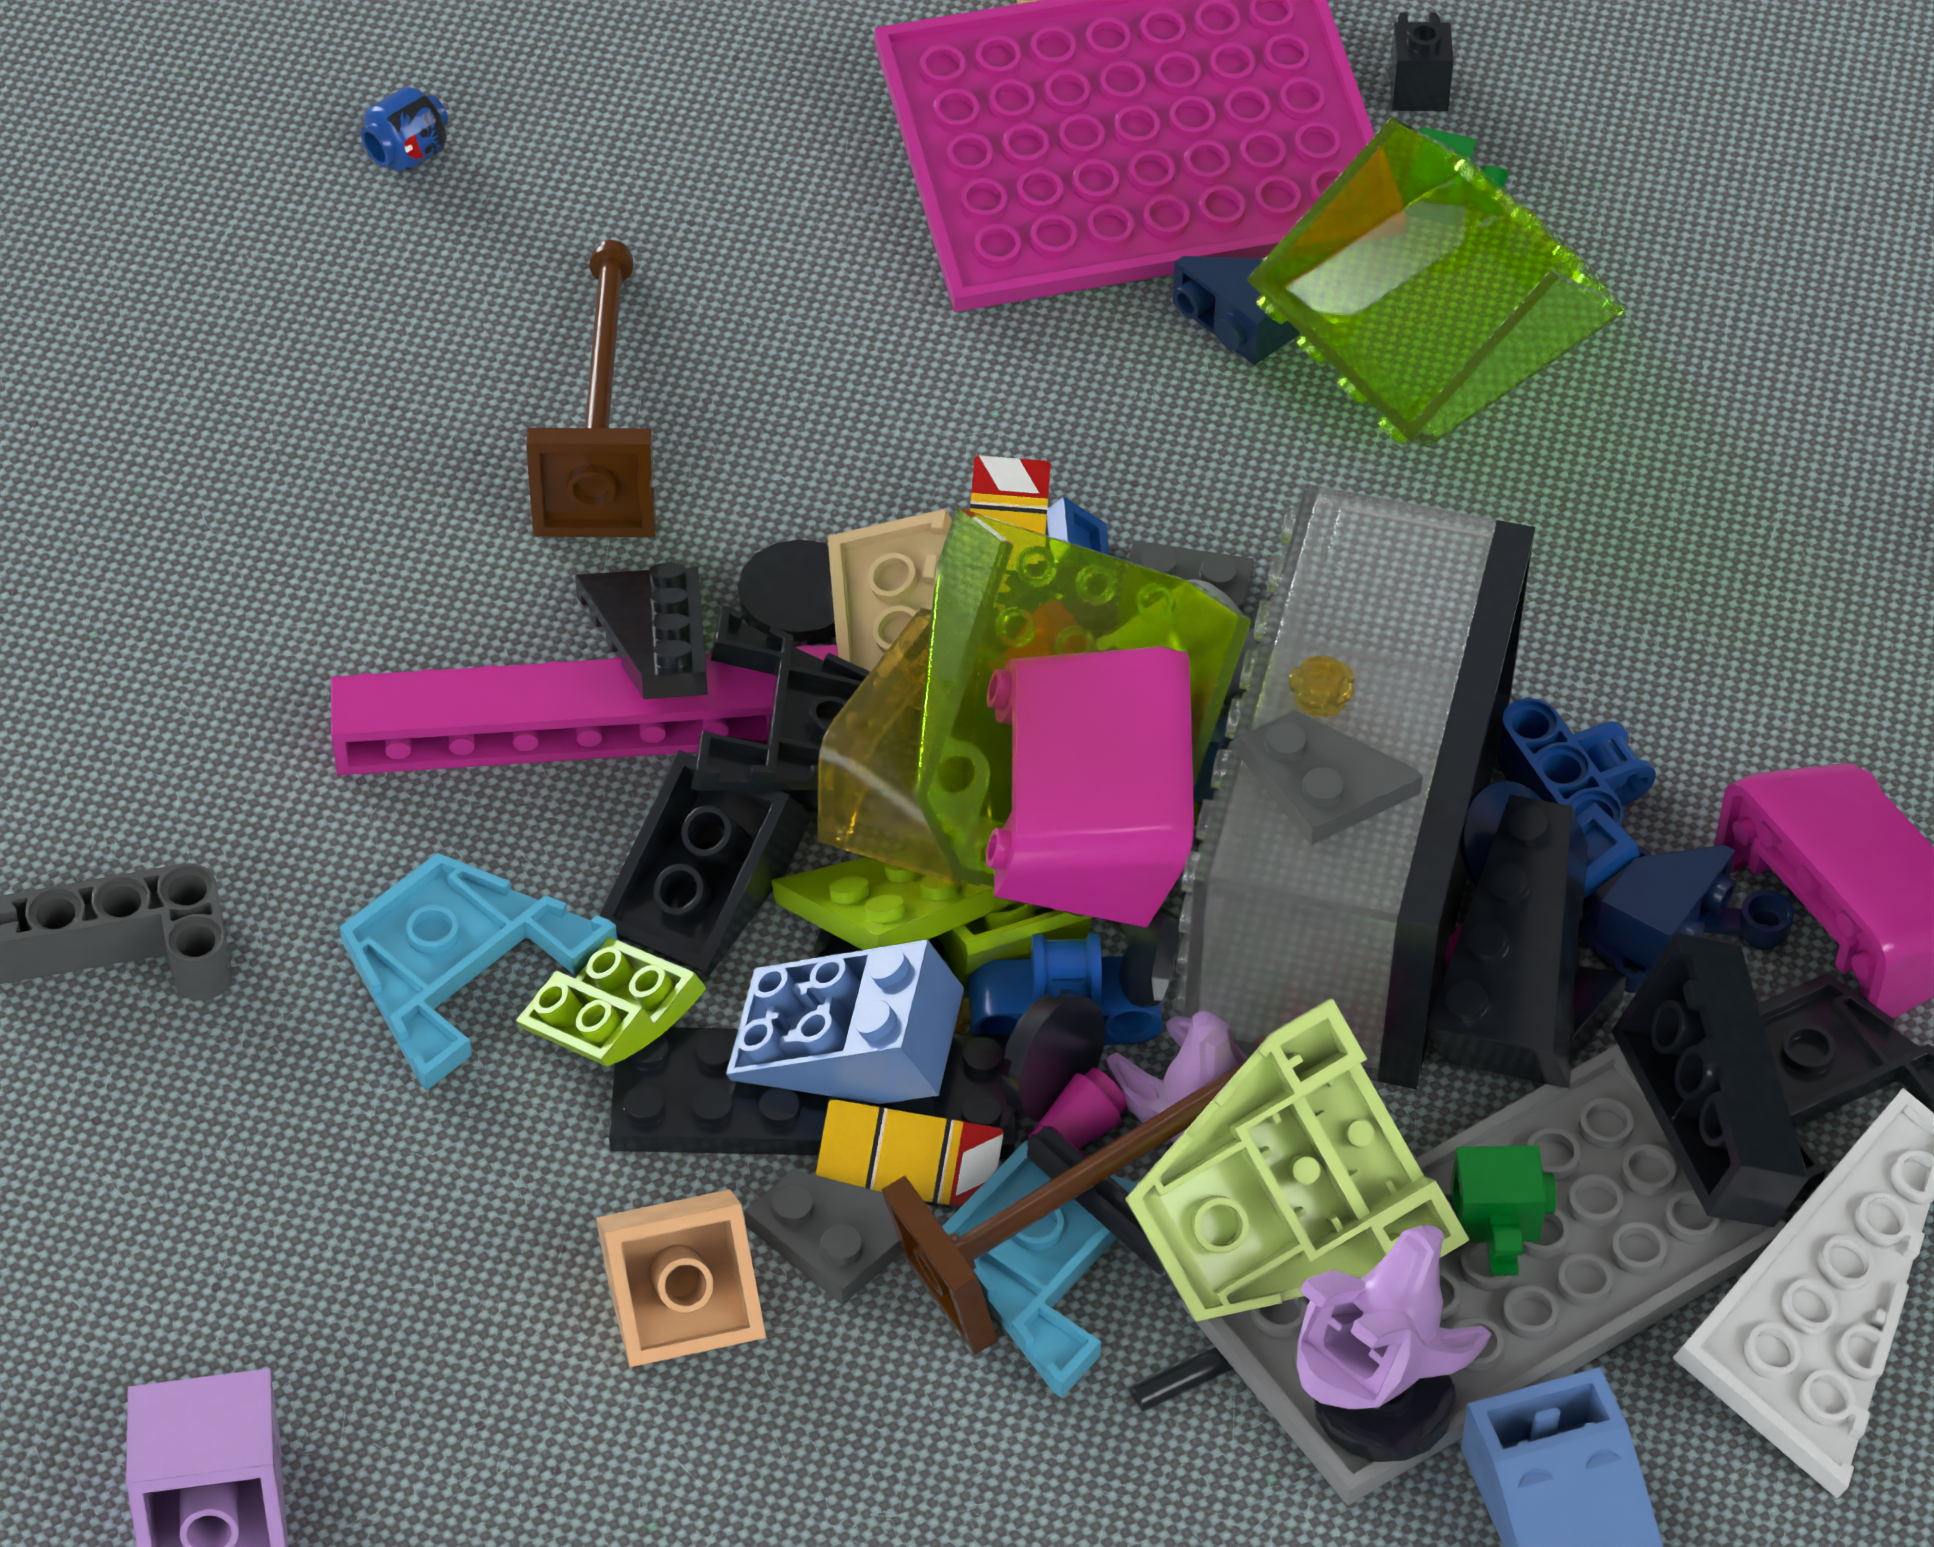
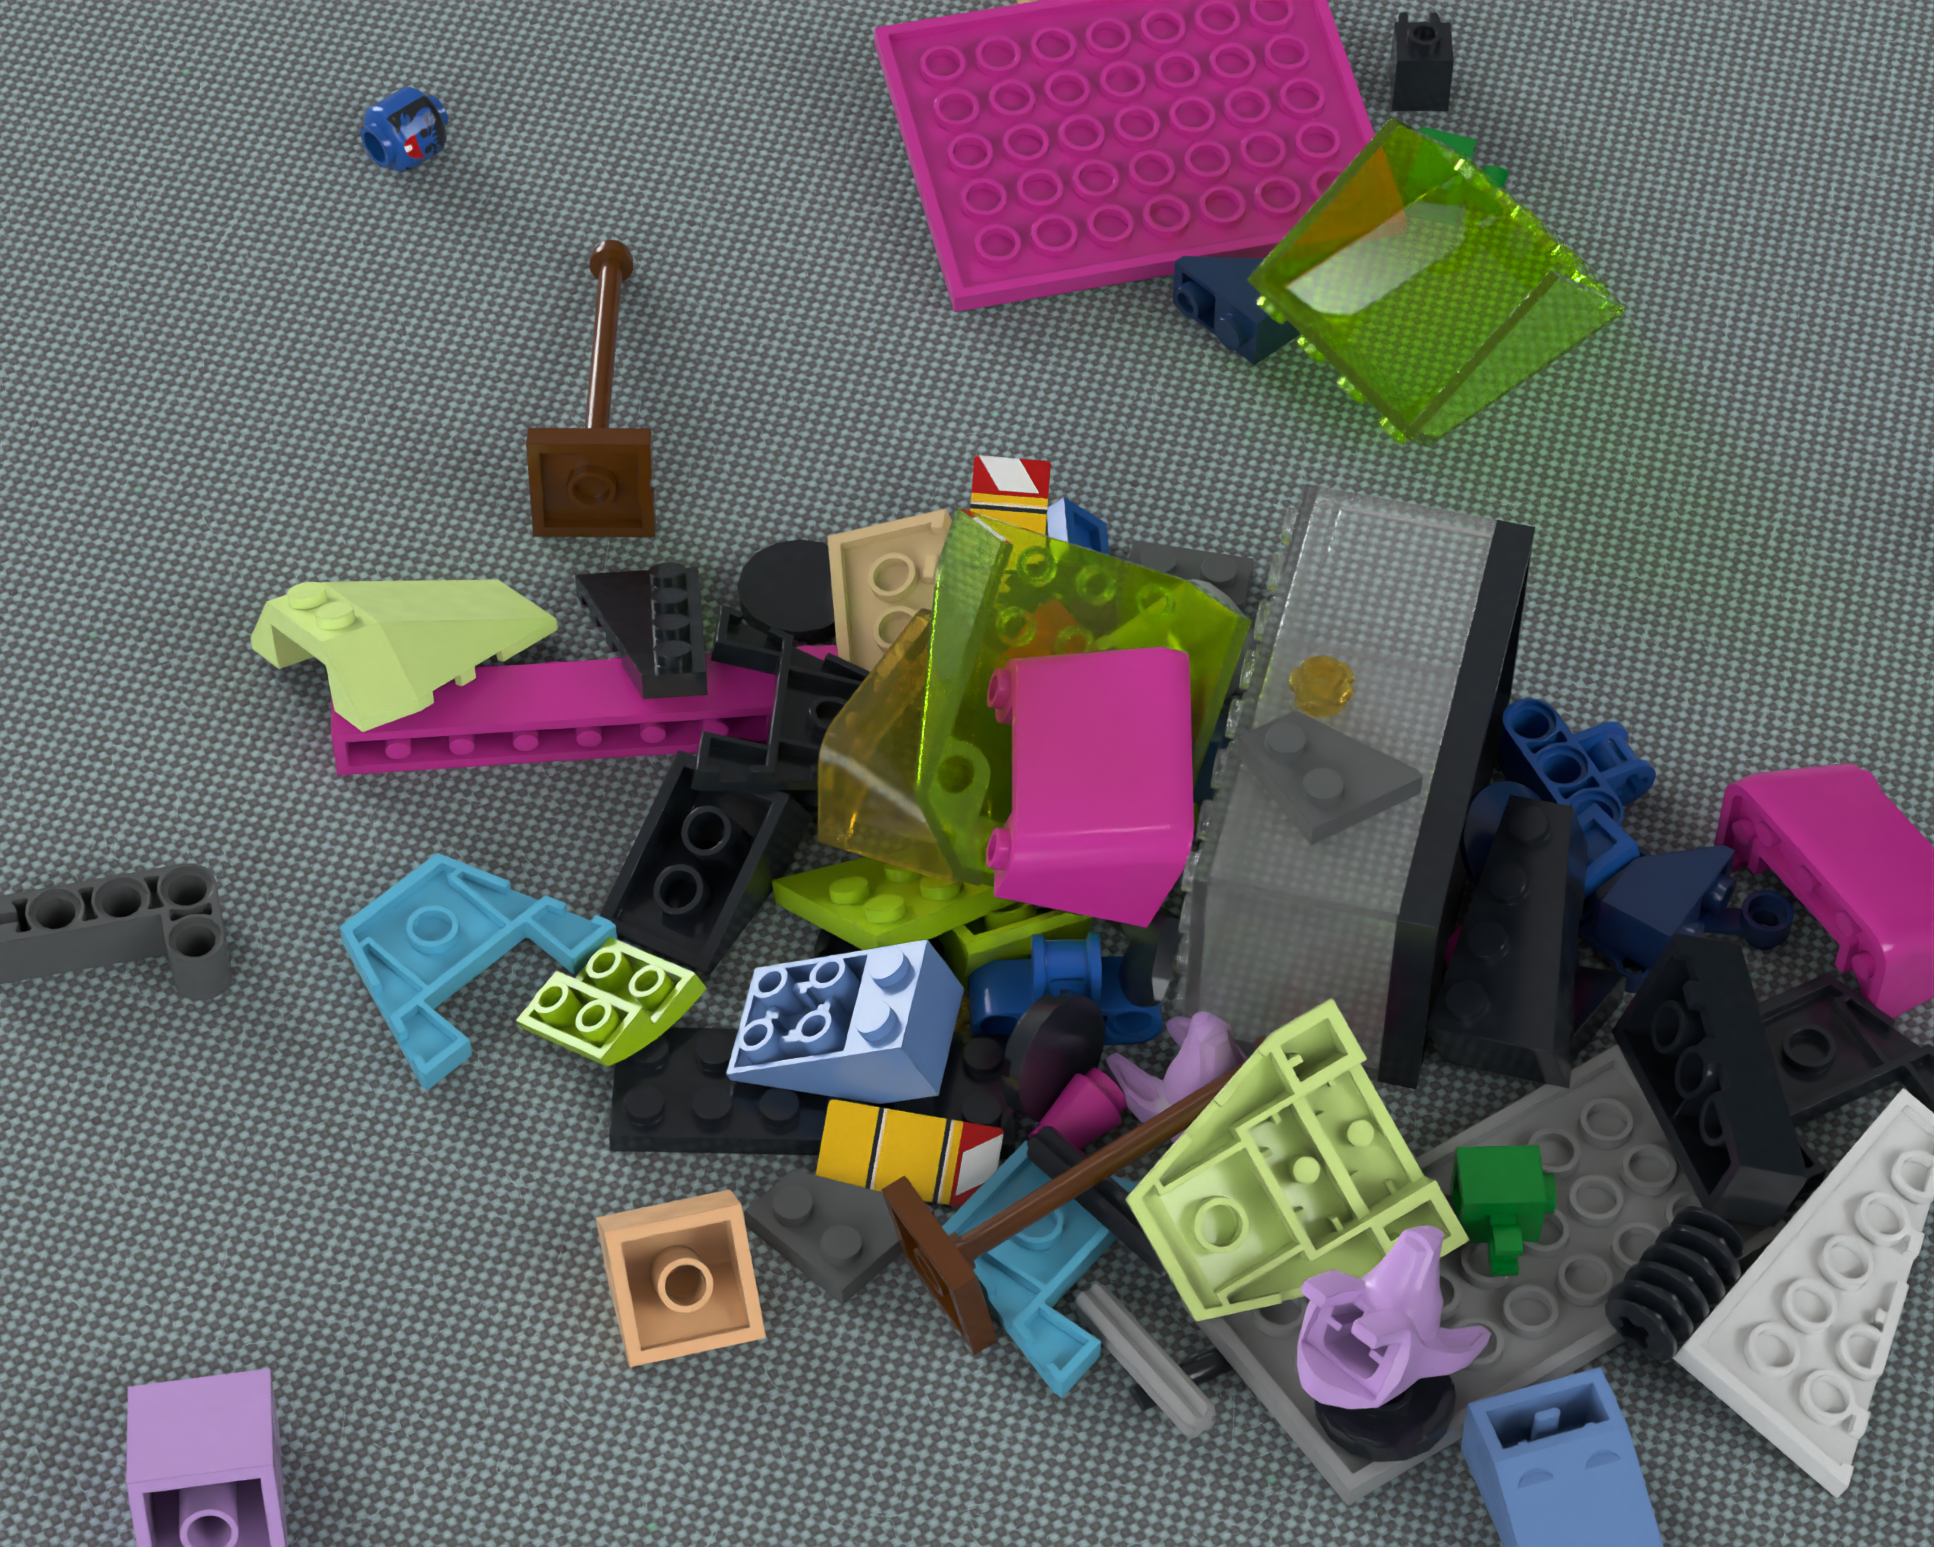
(396, 638): none -> yellowish green wedge
(1145, 1360): none -> light grey axle
(1676, 1282): none -> black piece

